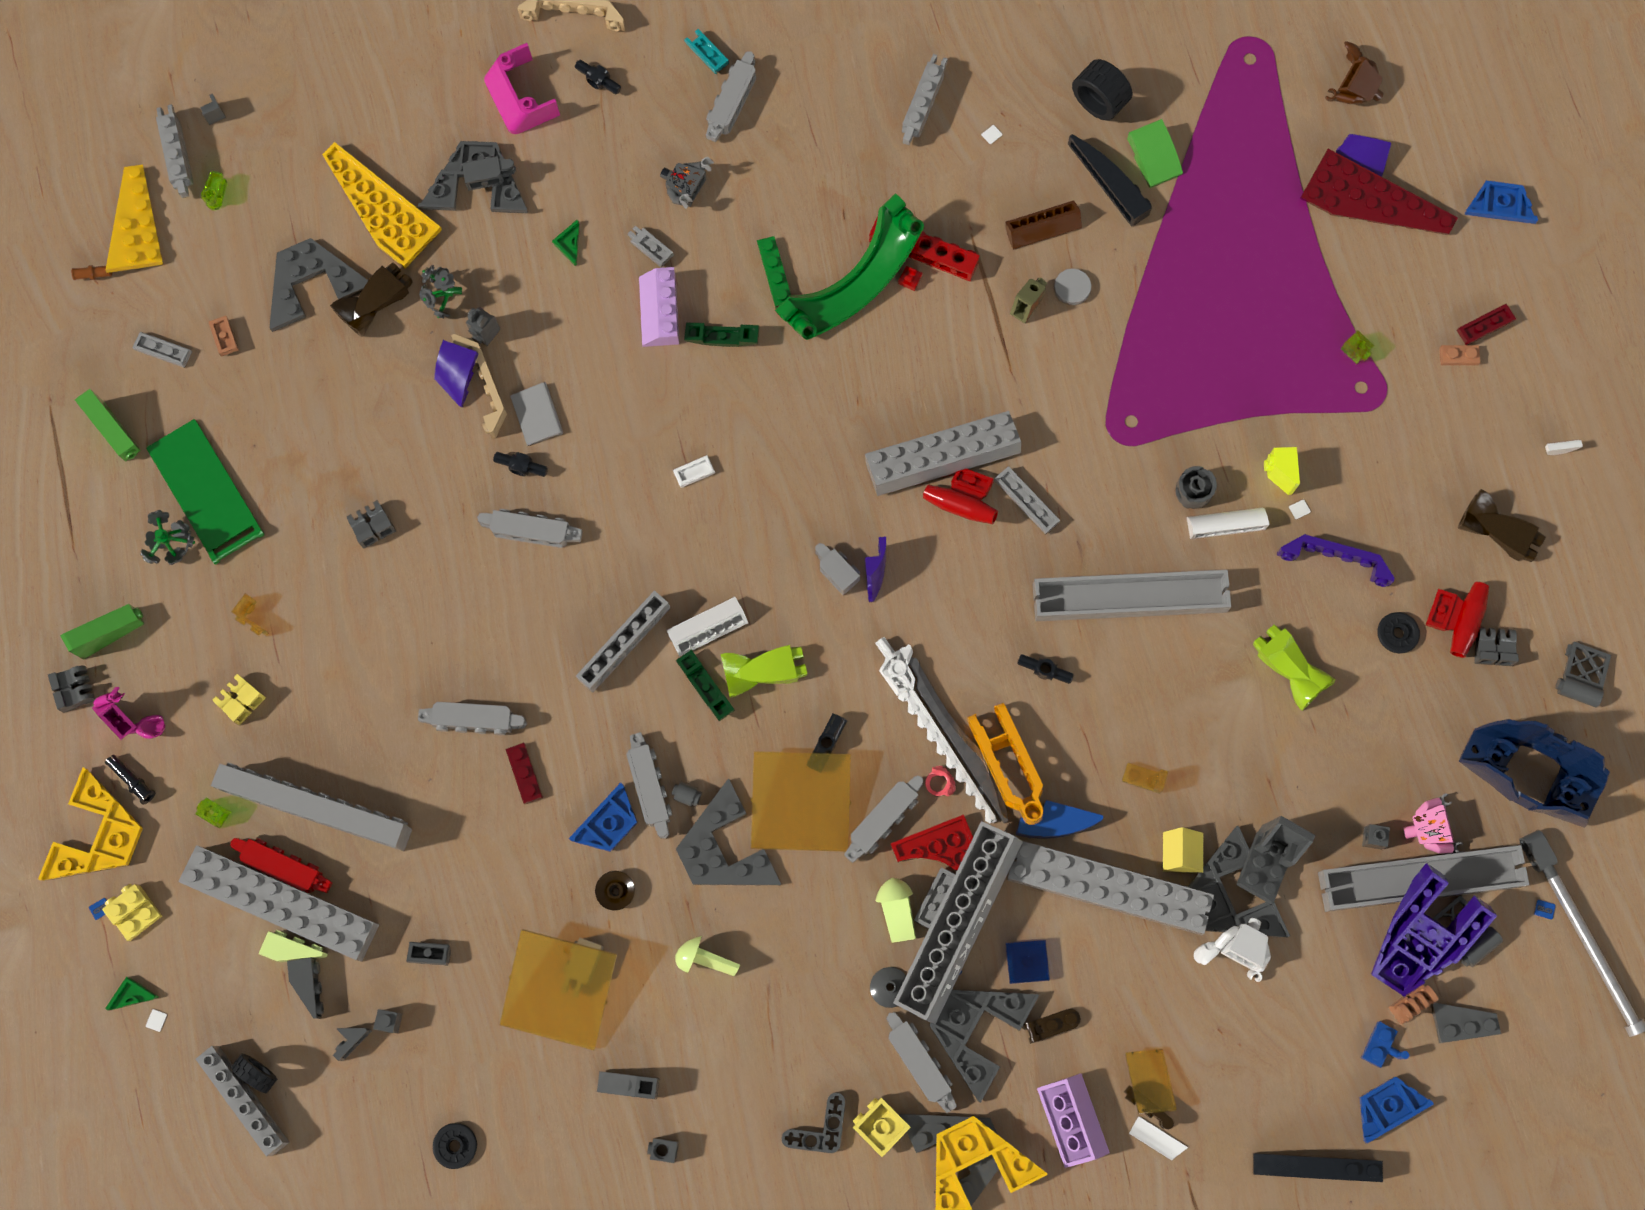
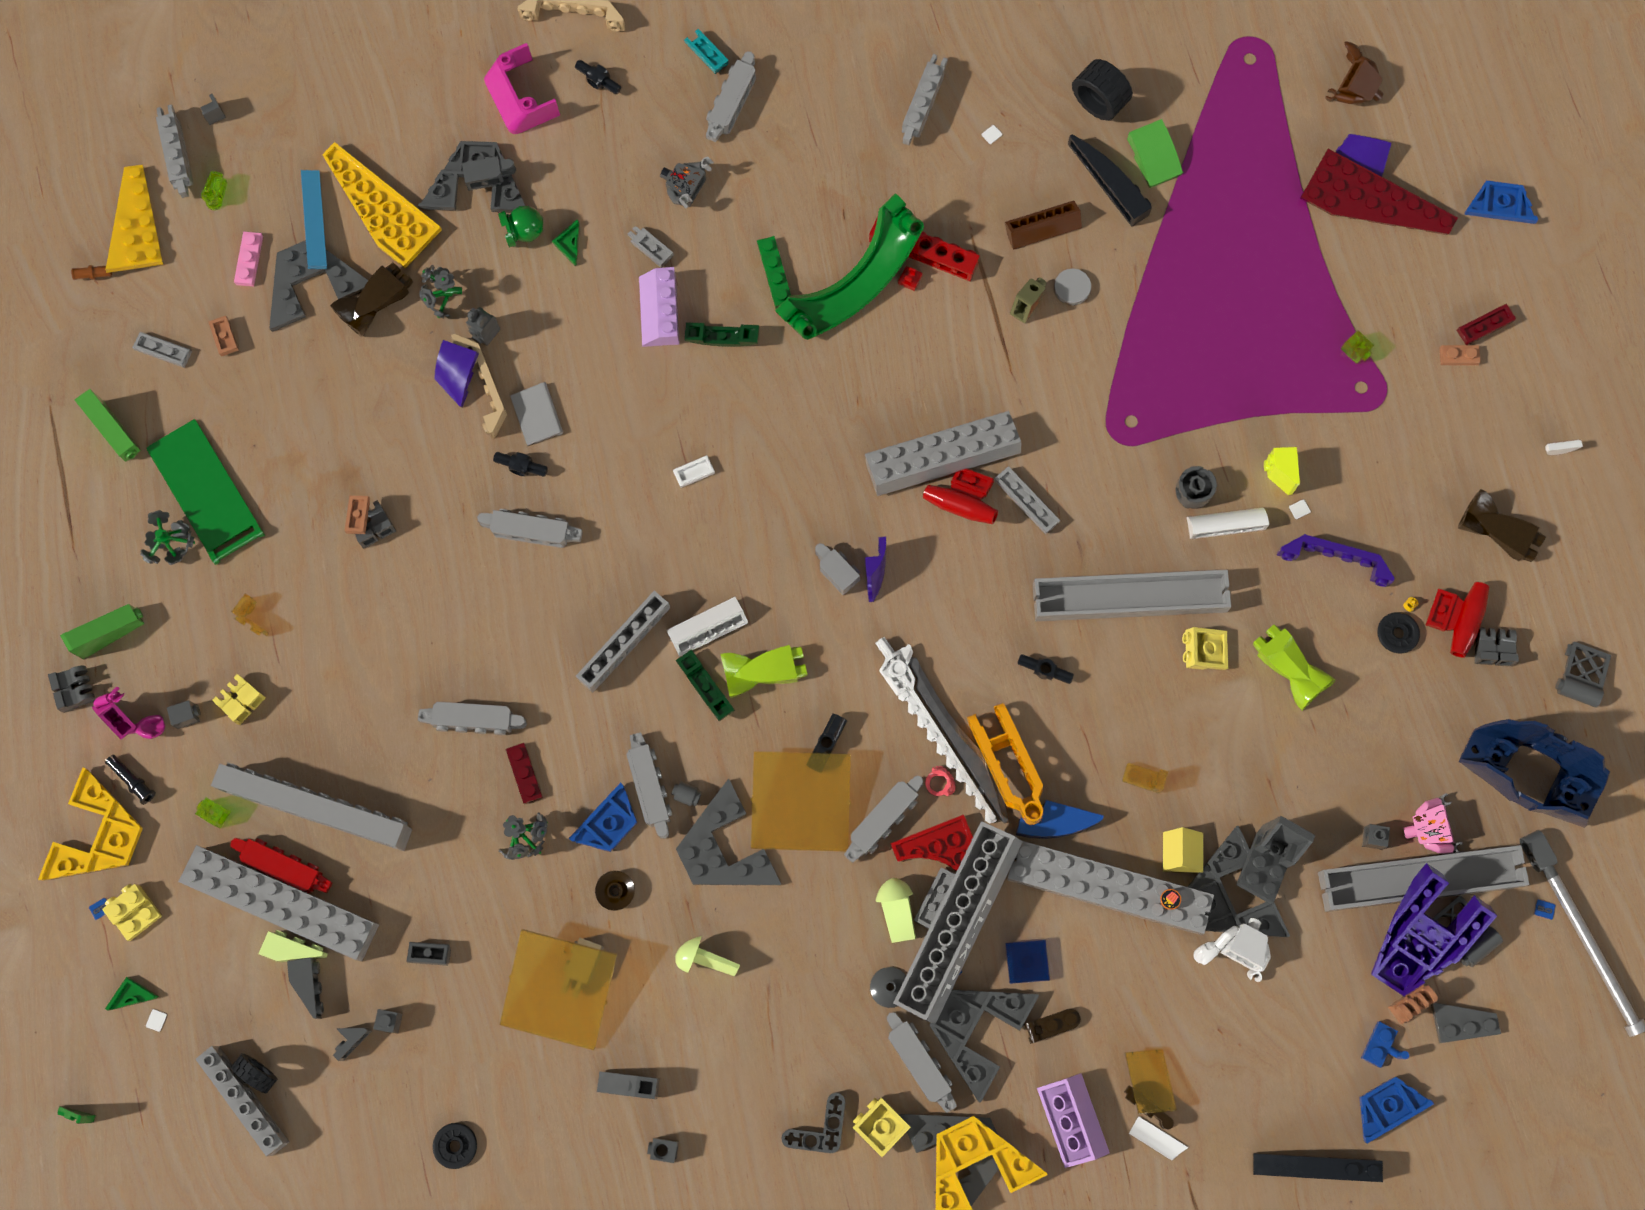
(71, 1114): none -> green tile
(183, 714): none -> dark grey brick
(248, 259): none -> bright pink plate
(313, 219): none -> dark azure tile
(357, 514): none -> nougat plate
(515, 828): none -> dark grey plant
(522, 224): none -> green tile
(1170, 899): none -> tile
(1205, 648): none -> light yellow plate
(1410, 604): none -> yellow rock

